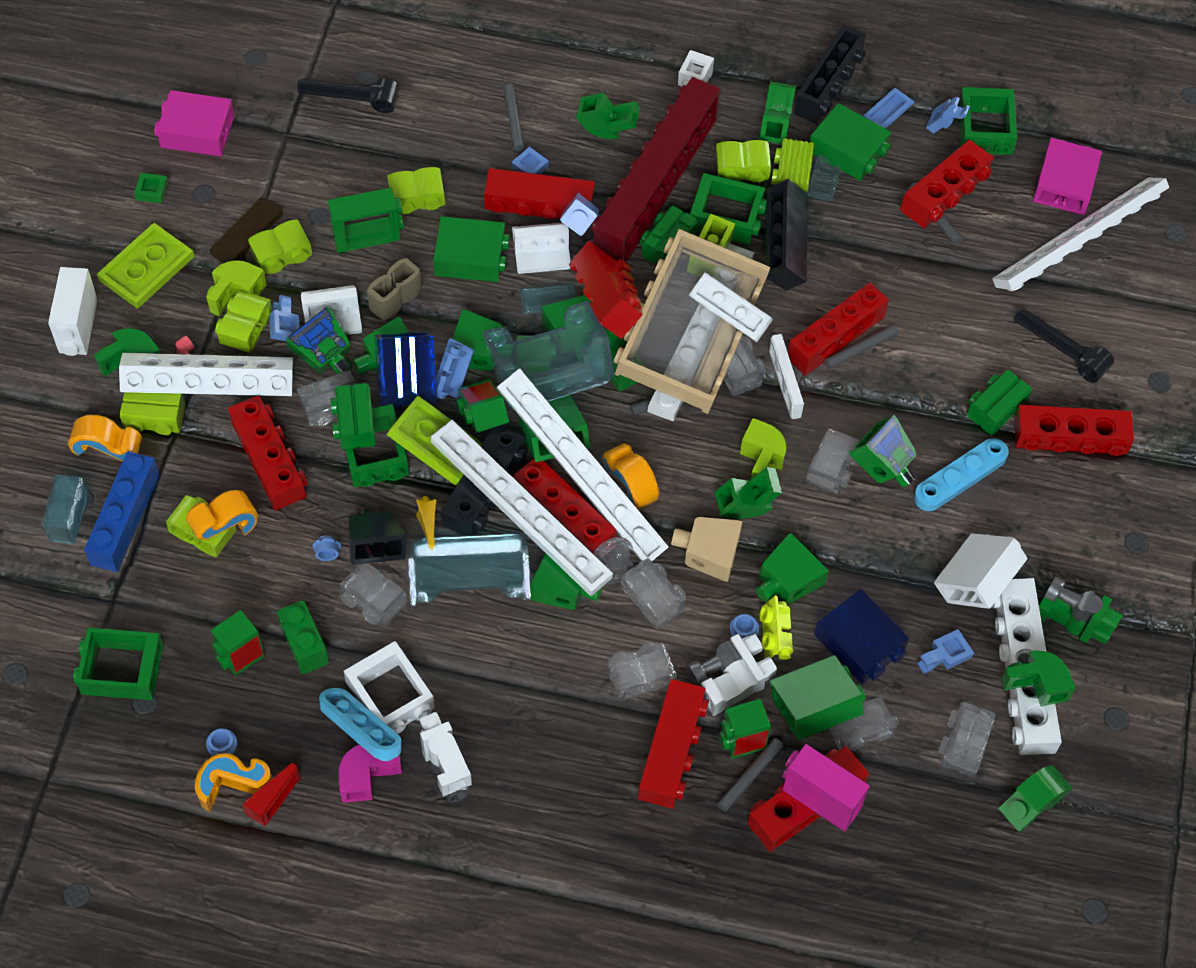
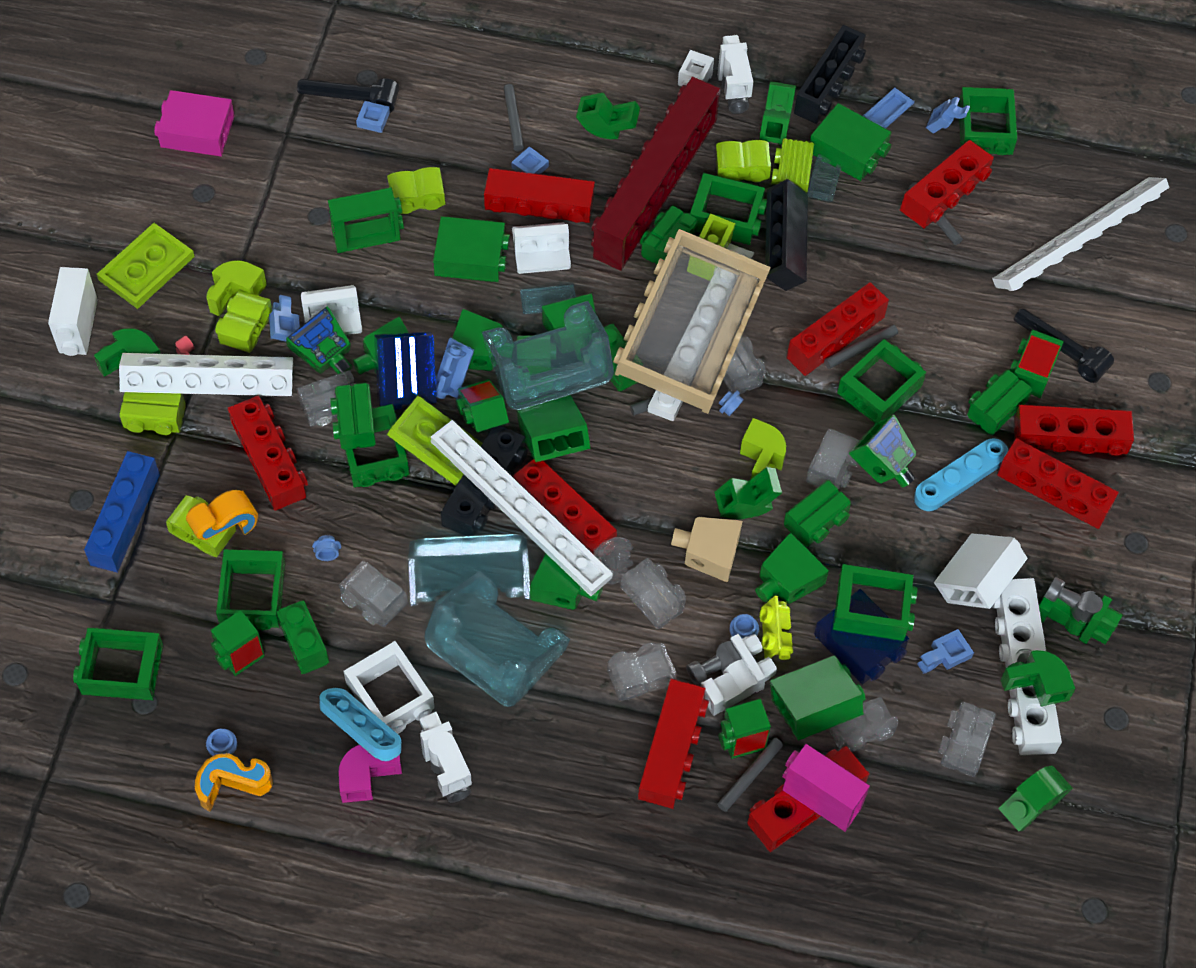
(65, 509): clear light blue brick -> none
(103, 436): light orange animal -> none
(151, 188): green plate -> none
(234, 242): dark brown tile -> none
(251, 563): none -> green window
(270, 797): red slope -> none
(280, 247): lime brick -> none
(373, 116): none -> medium blue plate
(375, 538): black torso -> none
(394, 289): dark tan brick -> none
(426, 517): yellow piece -> none
(490, 643): none -> clear light blue windscreen
(579, 214): brick -> none
(581, 466): white plate -> none
(609, 288): red wedge -> none
(633, 473): light orange animal -> none
(730, 307): white tile -> none
(730, 402): none -> medium blue plate
(735, 74): none -> white hips
(786, 376): white tile -> none
(817, 514): none -> green brick
(867, 401): none -> green window
(868, 624): none -> green window
(1036, 360): none -> brick
(1057, 483): none -> red brick
(1067, 176): dark pink brick -> none

